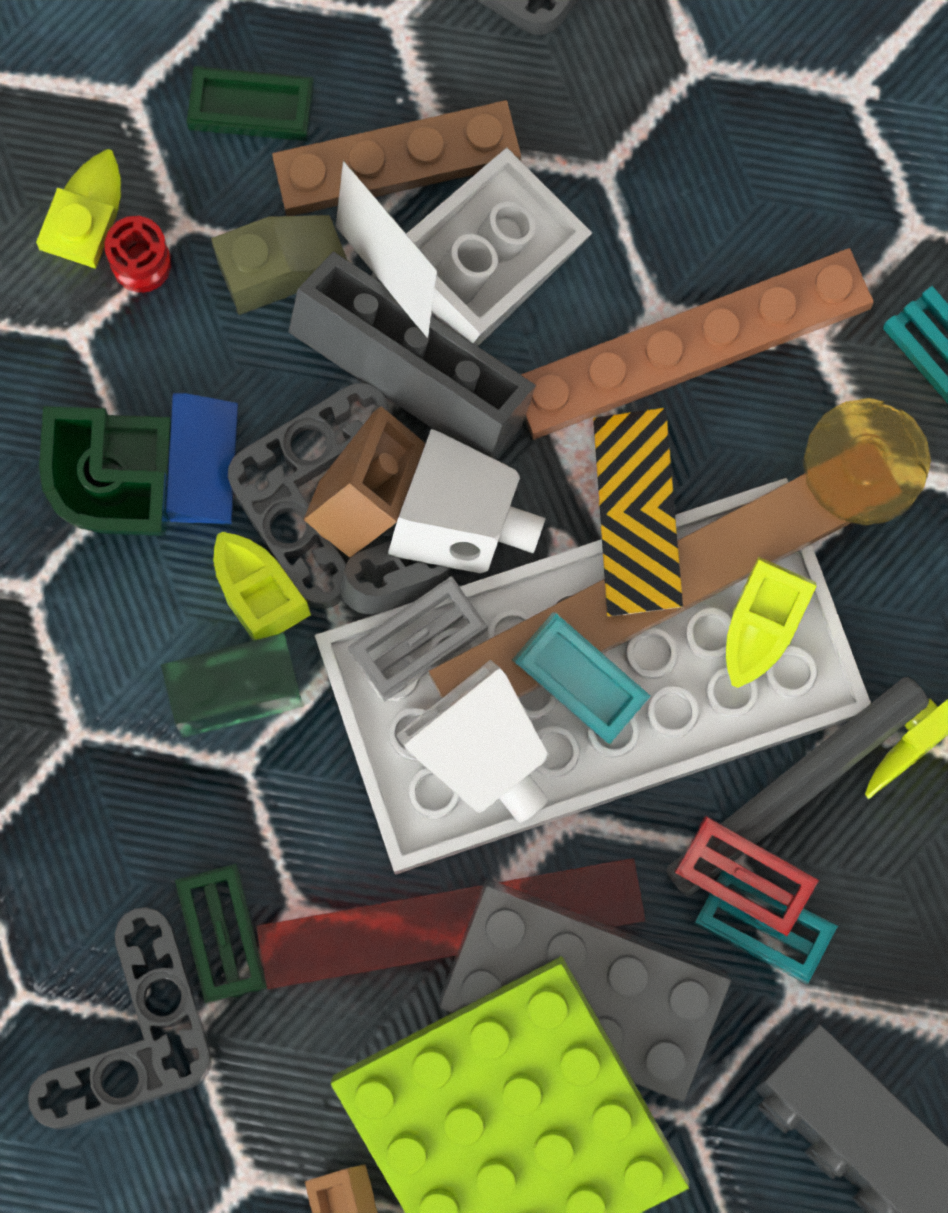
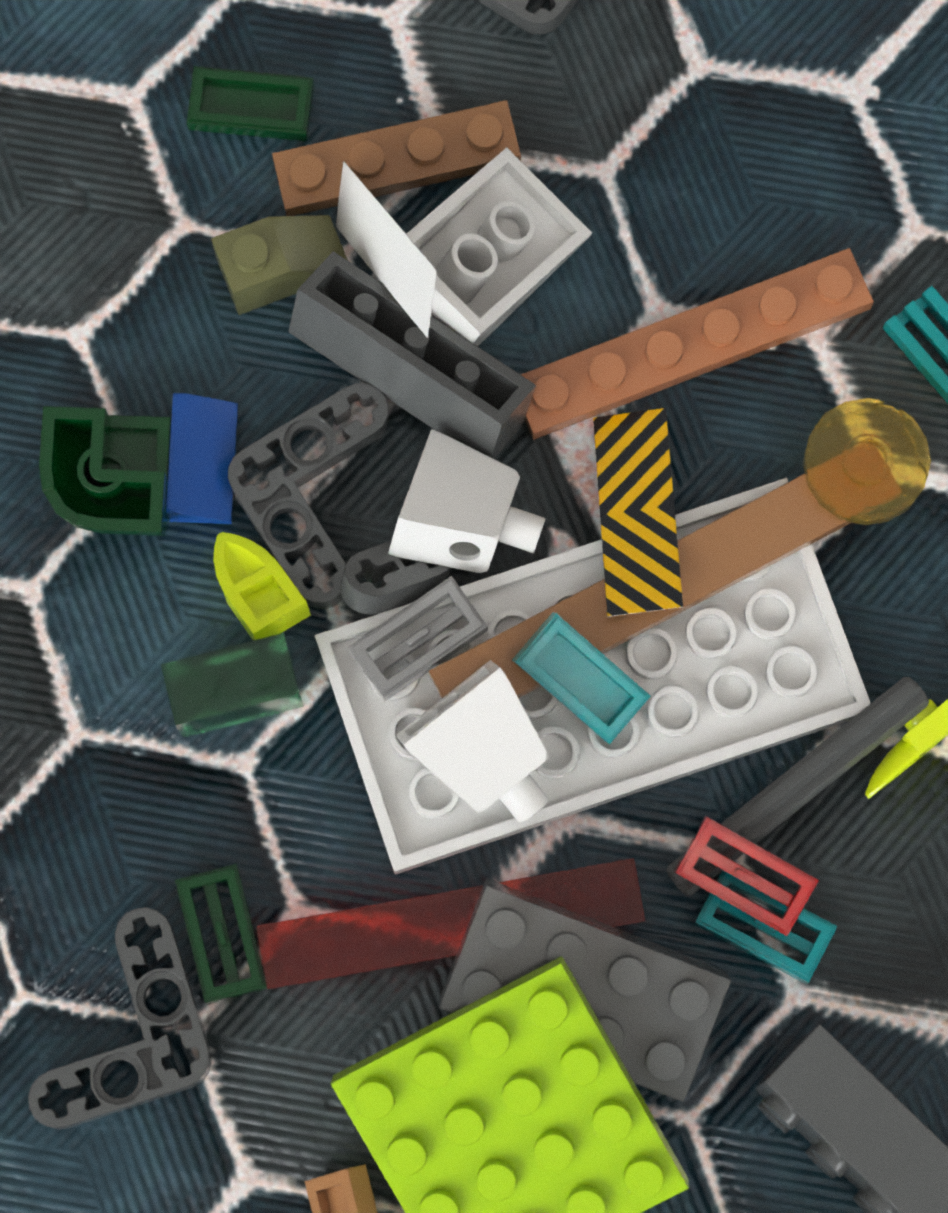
(83, 212): neon yellow plate -> none
(139, 267): red wheel -> none
(366, 484): medium nougat slope -> none
(765, 620): neon yellow plate -> none

